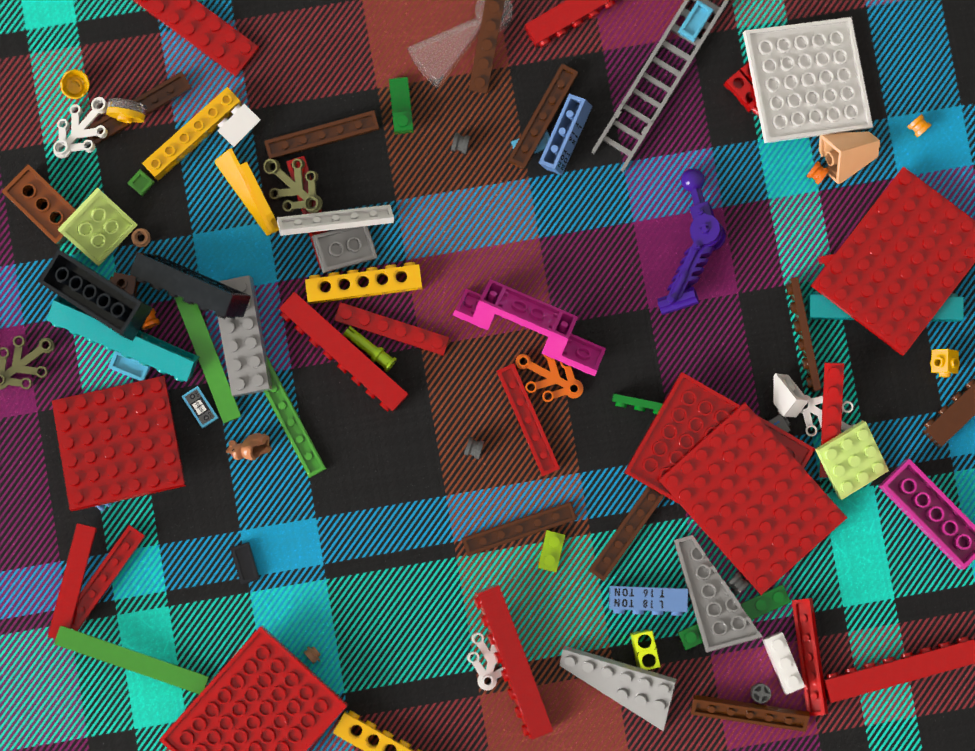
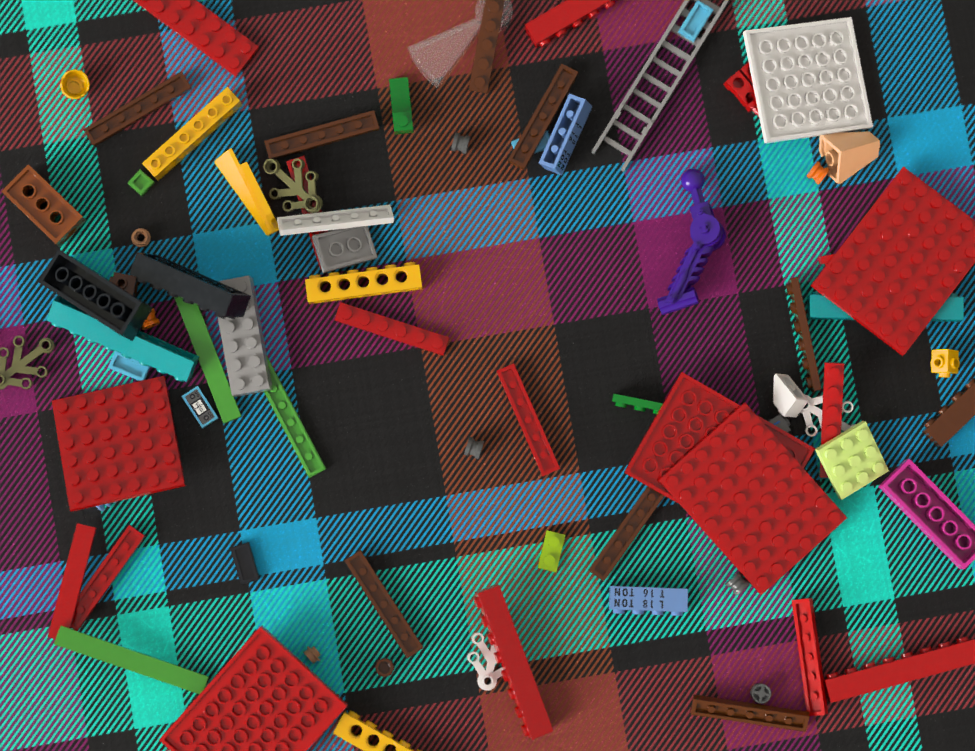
(80, 130): white plant -> none
(97, 227): yellowish green plate -> none
(126, 110): piece -> none
(238, 124): white brick -> none
(250, 448): nougat animal -> none
(343, 351): red brick -> none
(377, 354): lime pin -> none
(383, 604): none -> reddish brown plate
(384, 667): none -> reddish brown tile
(519, 528): reddish brown tile -> none
(536, 316): dark pink bracket -> none
(552, 378): orange plant -> none
(632, 687): light grey wing -> none
(643, 651): neon yellow piece -> none
(716, 609): light grey wing -> none
(753, 607): green plate -> none
(783, 662): white brick -> none
(919, 125): light orange wheel -> none

